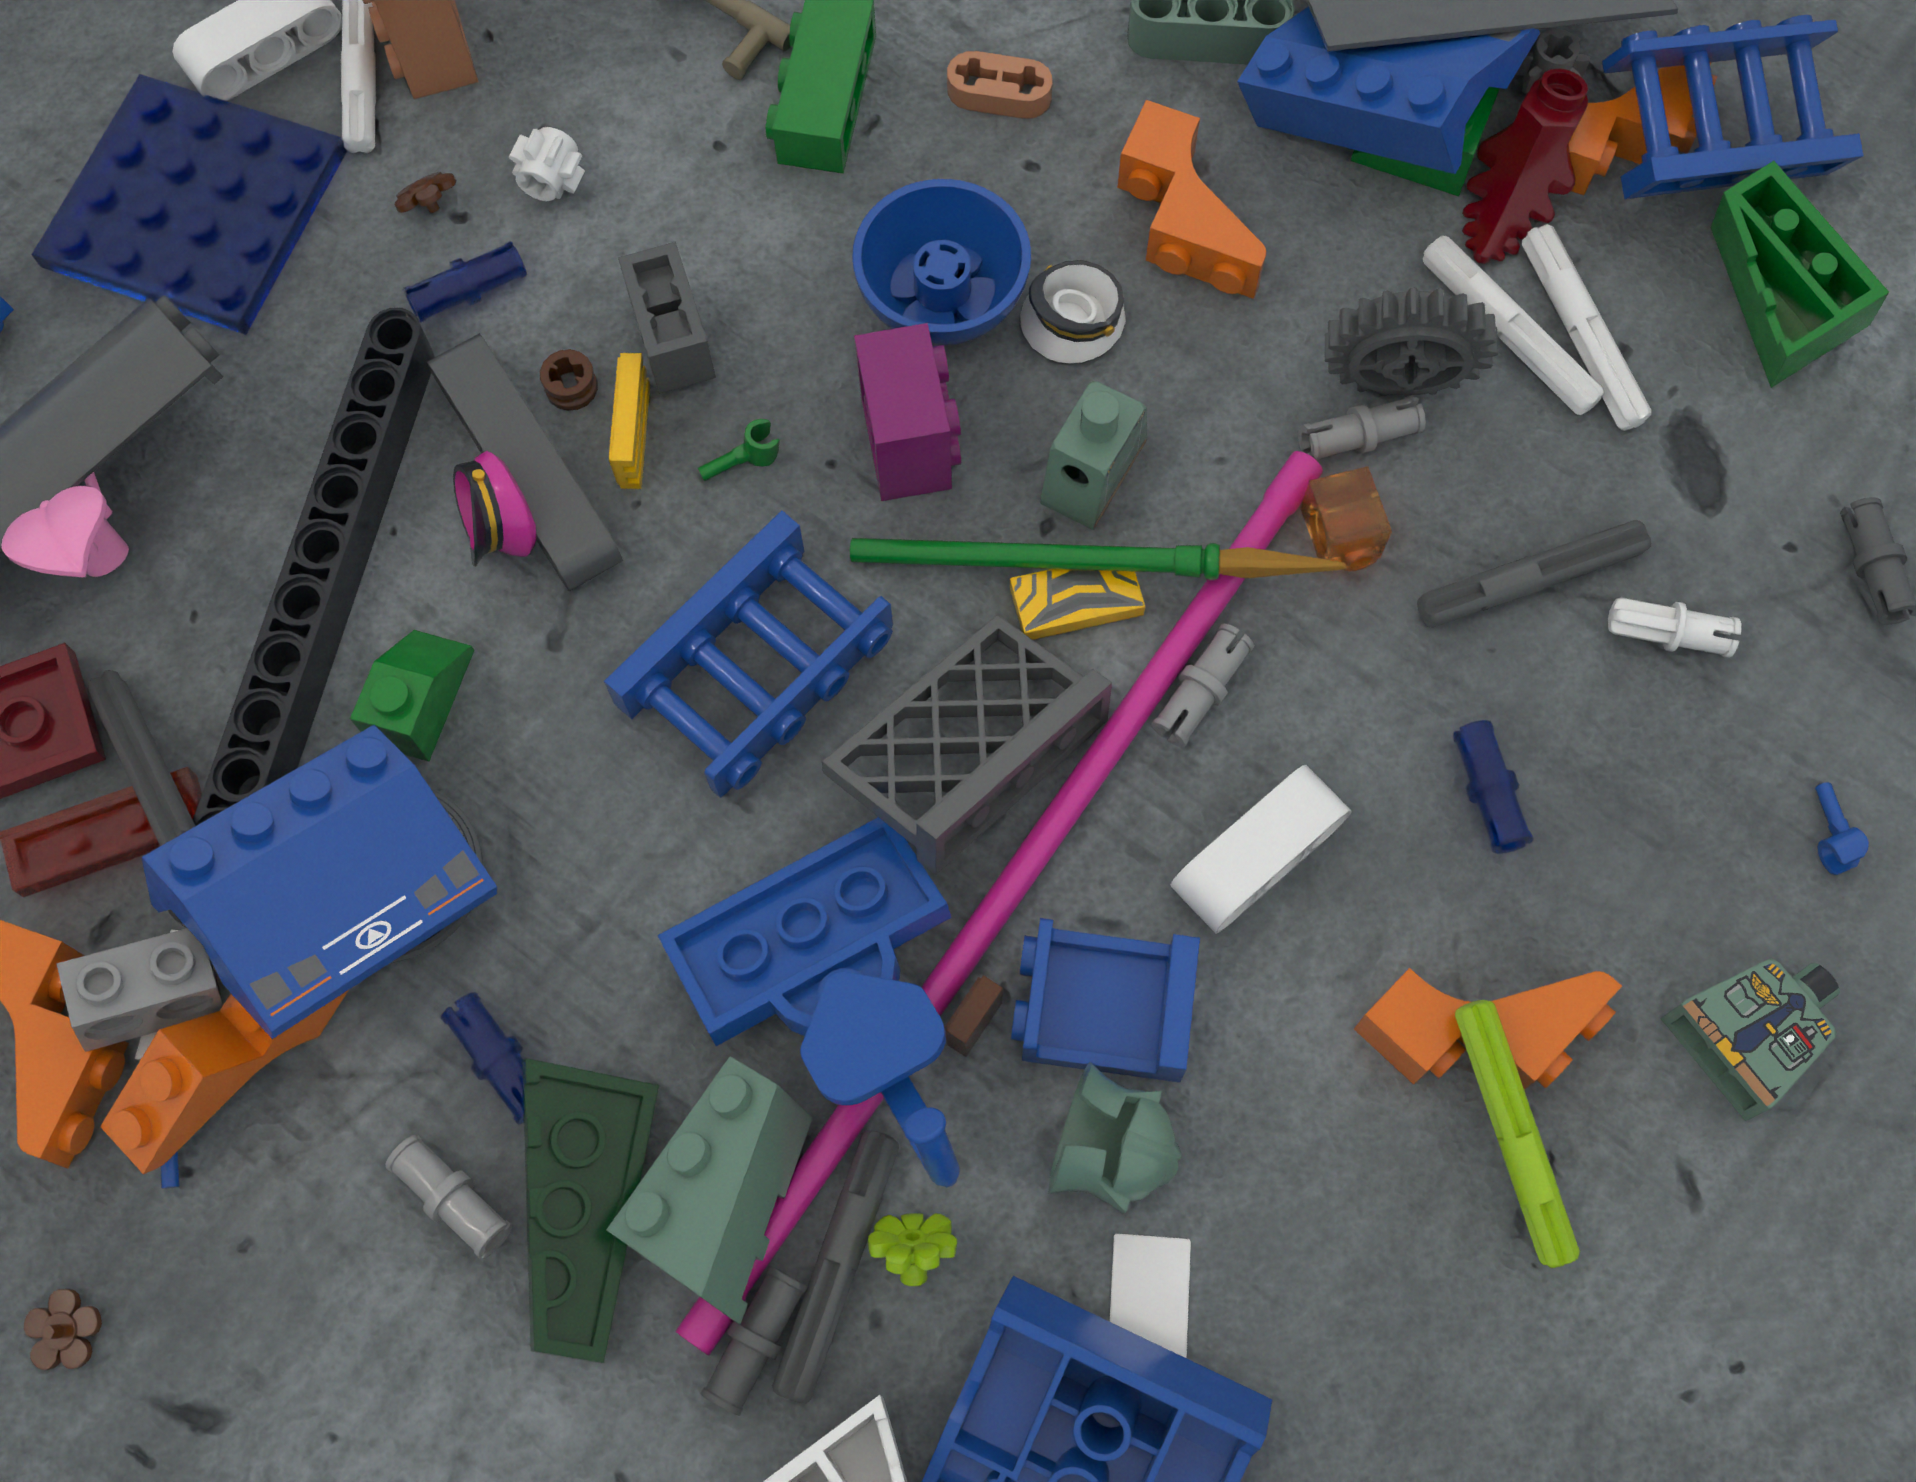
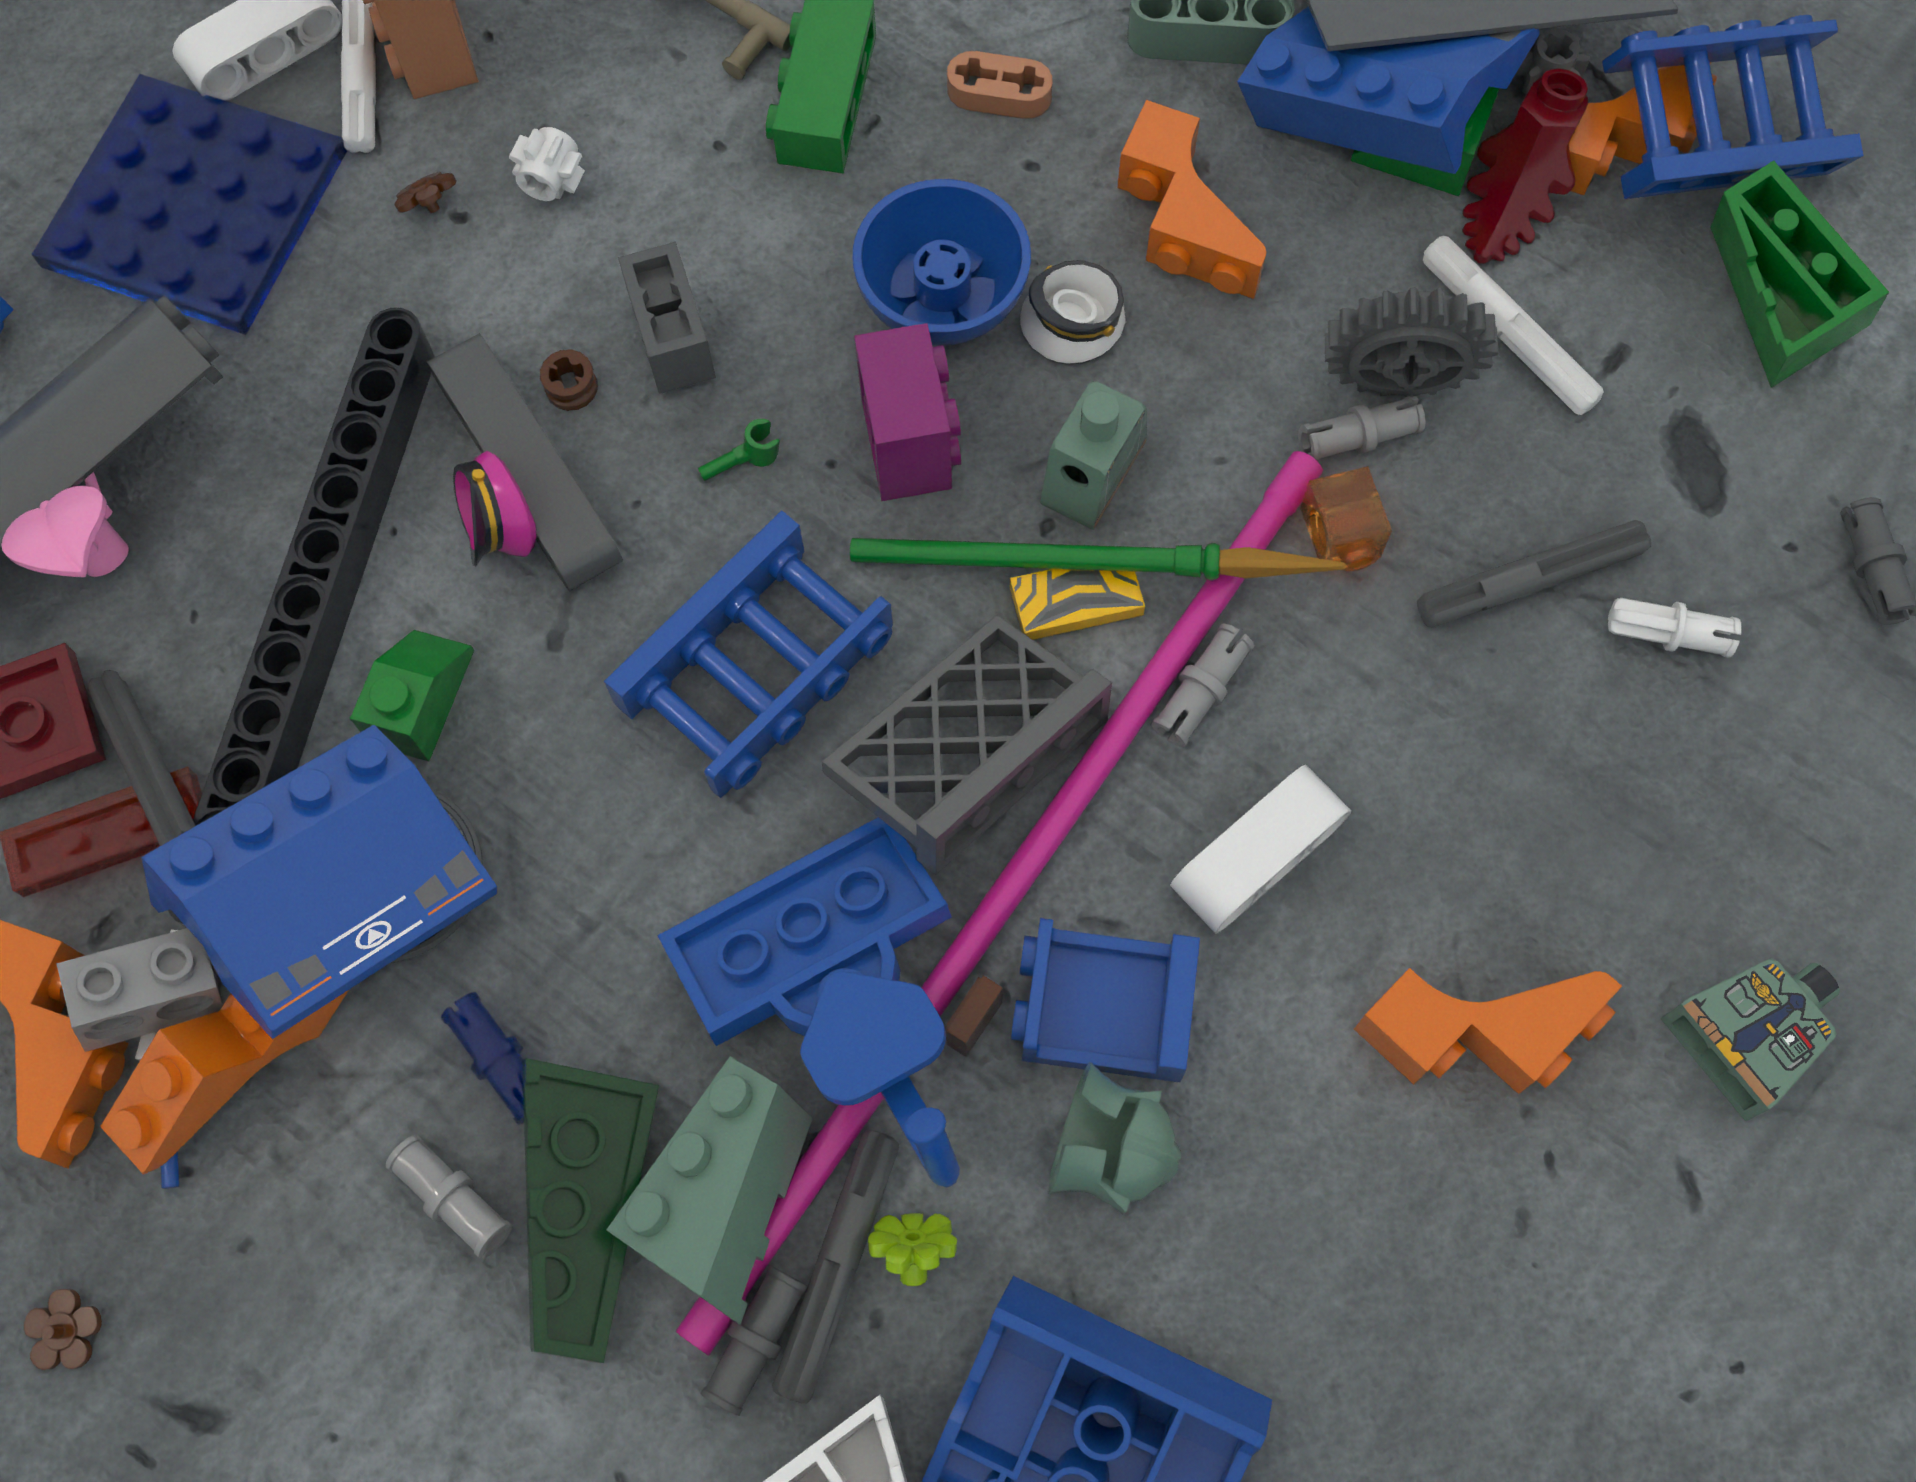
(465, 281): clear blue pin -> none
(629, 421): yellow tile -> none
(1152, 1288): white sticker -> none
(1492, 787): clear blue pin -> none
(1517, 1133): lime axle -> none
(1586, 327): white axle -> none
(1847, 844): blue hand -> none

